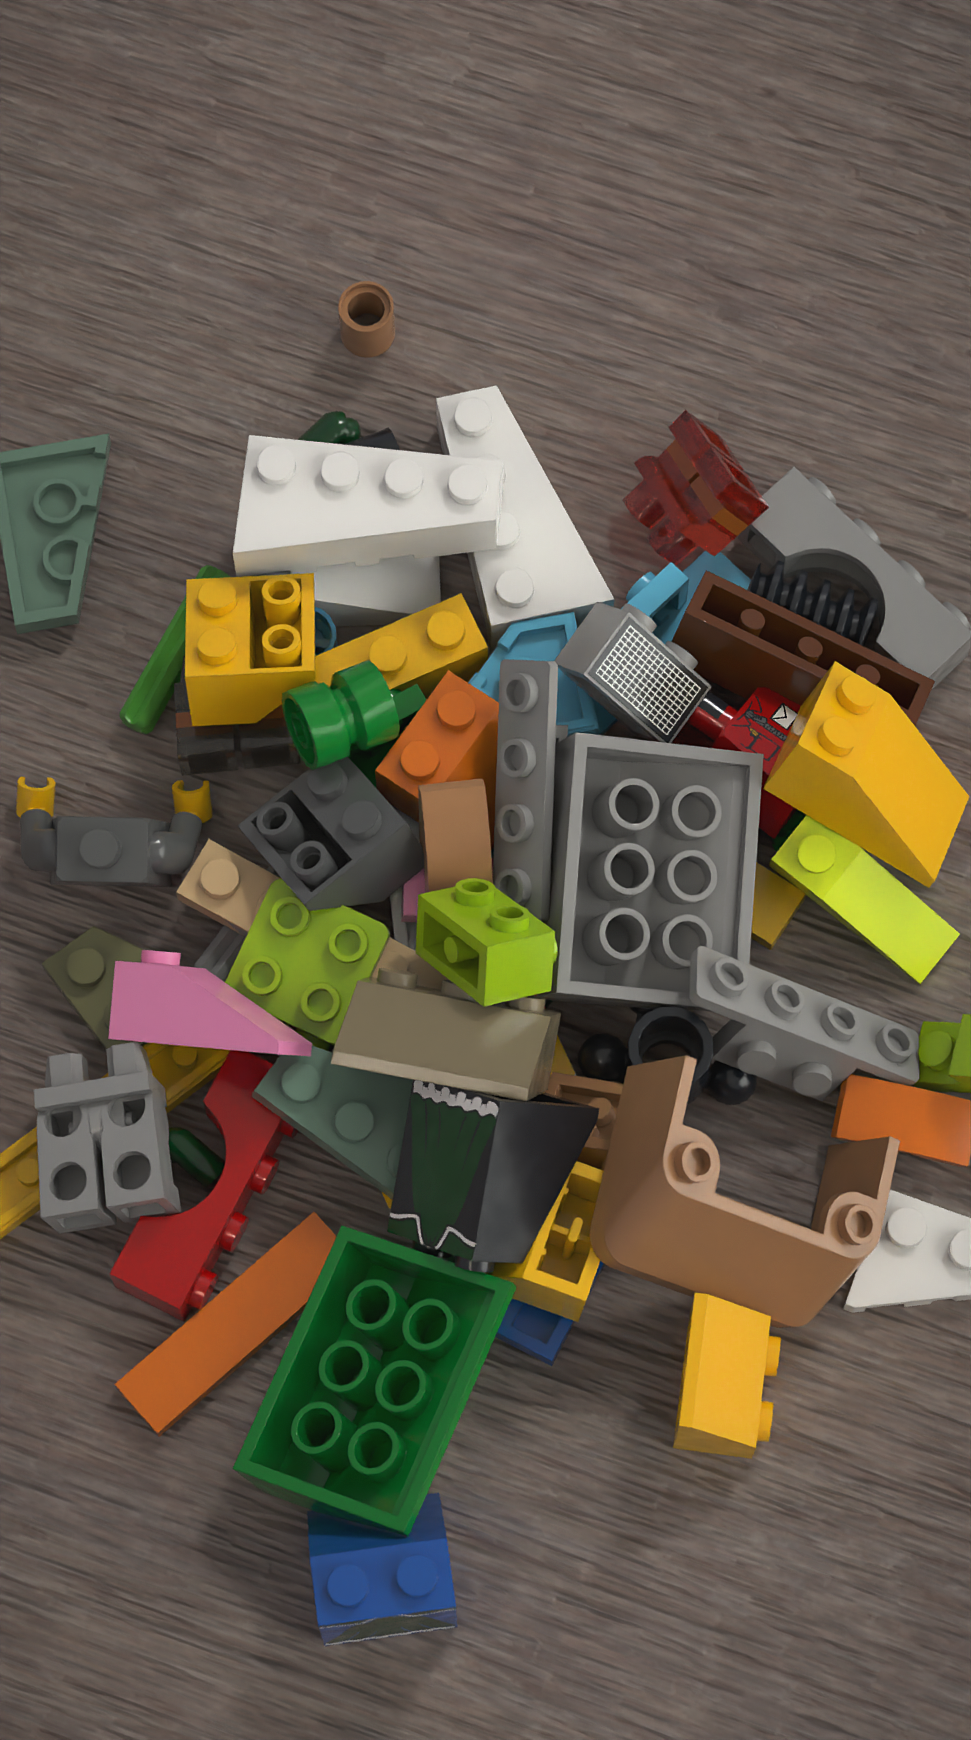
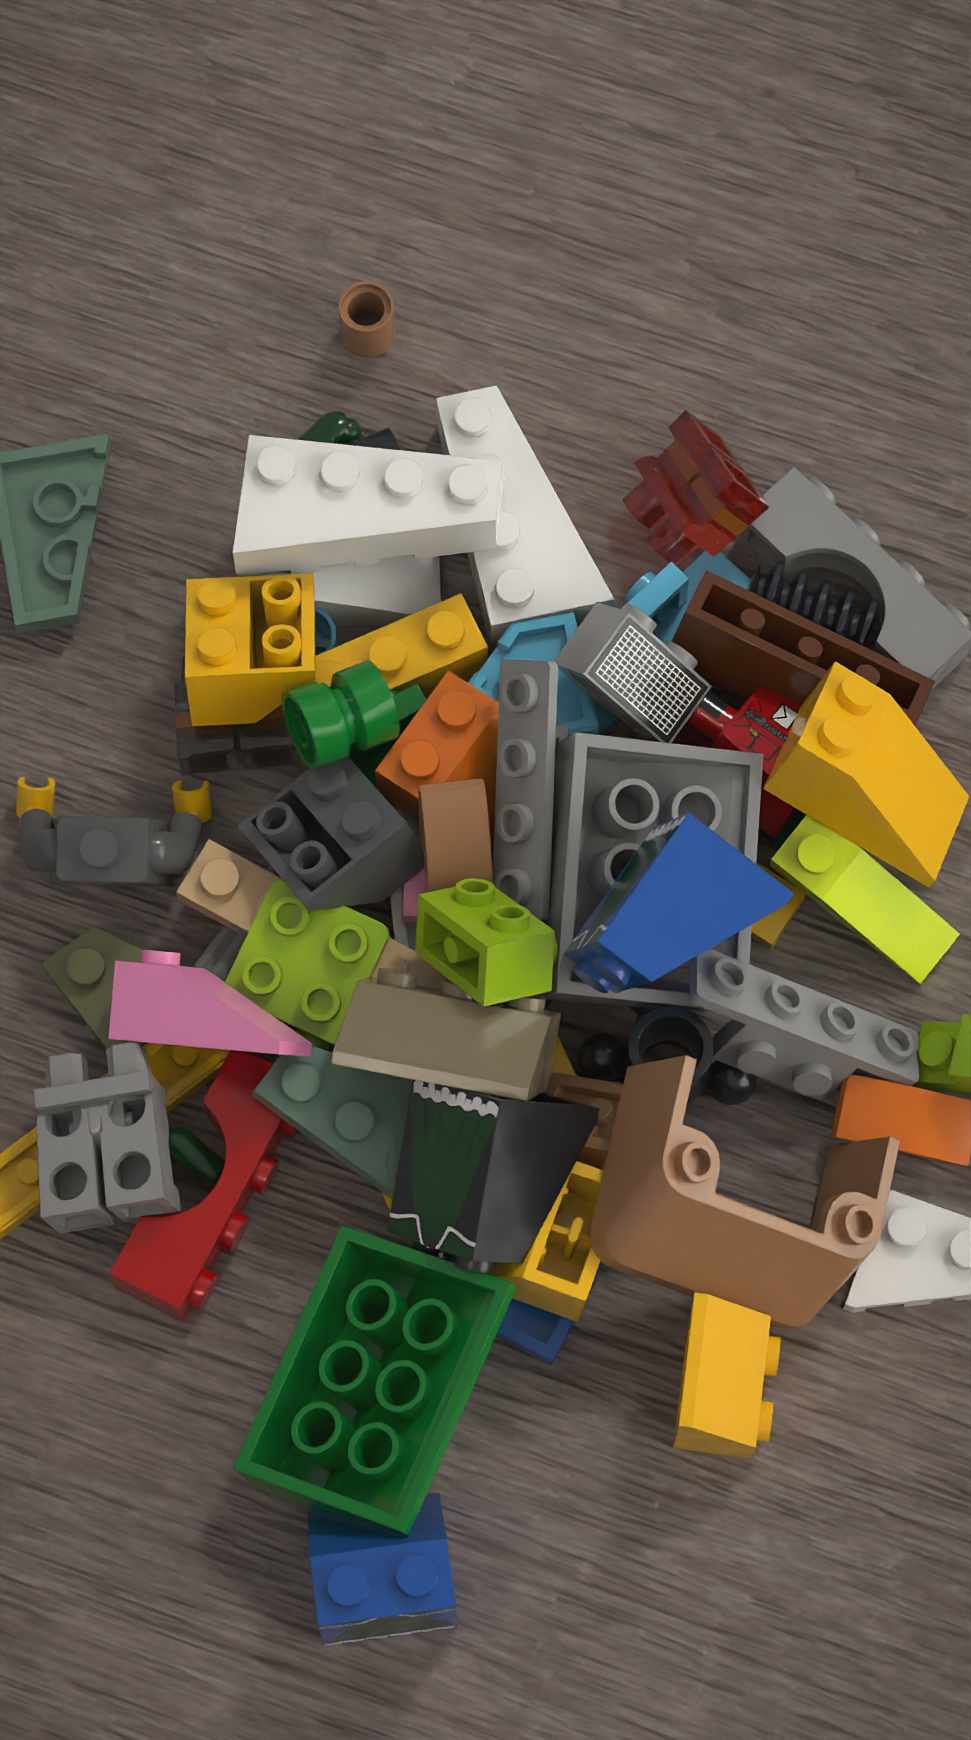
(162, 670): bright green axle -> none
(228, 1328): orange tile -> none
(671, 905): none -> blue slope

